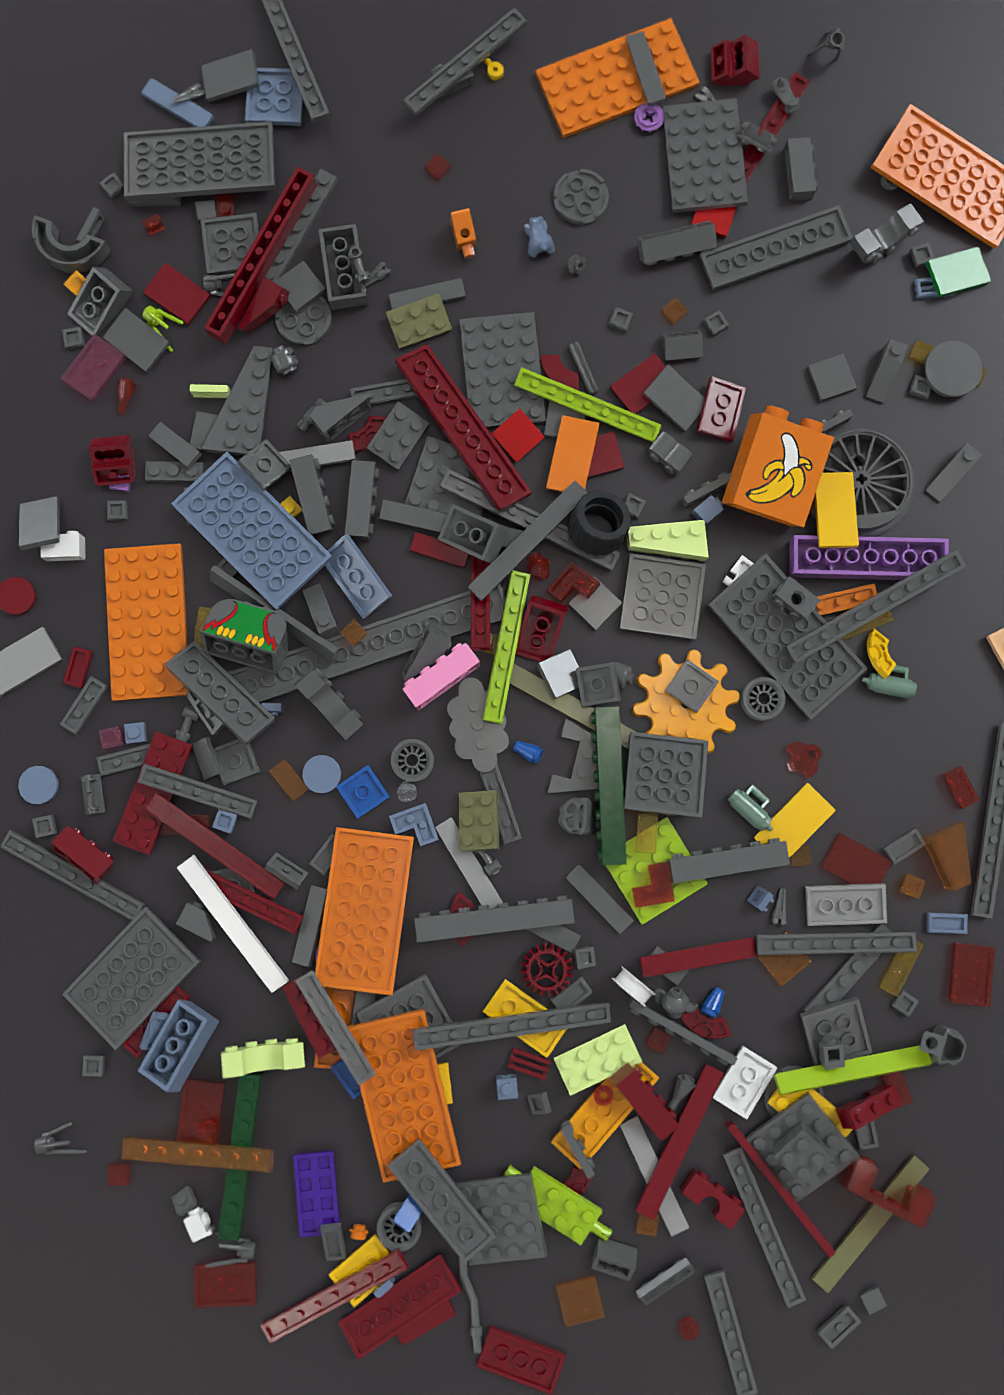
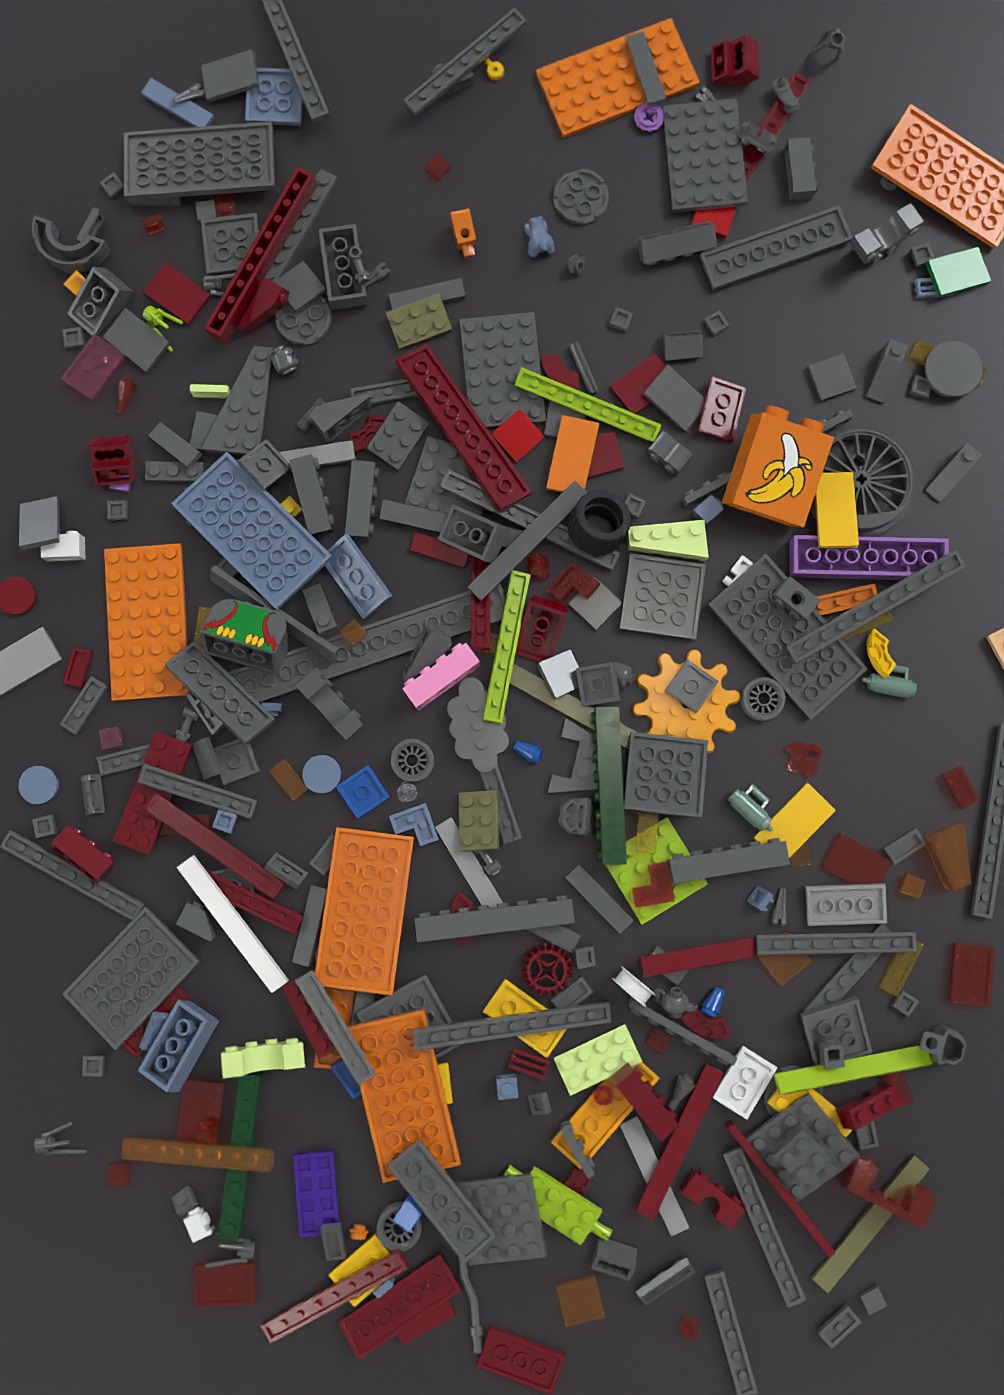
(135, 732): sand blue plate -> none
(646, 1225): clear orange tile -> none
(674, 311): clear orange tile -> none
(946, 923): sand blue tile -> none

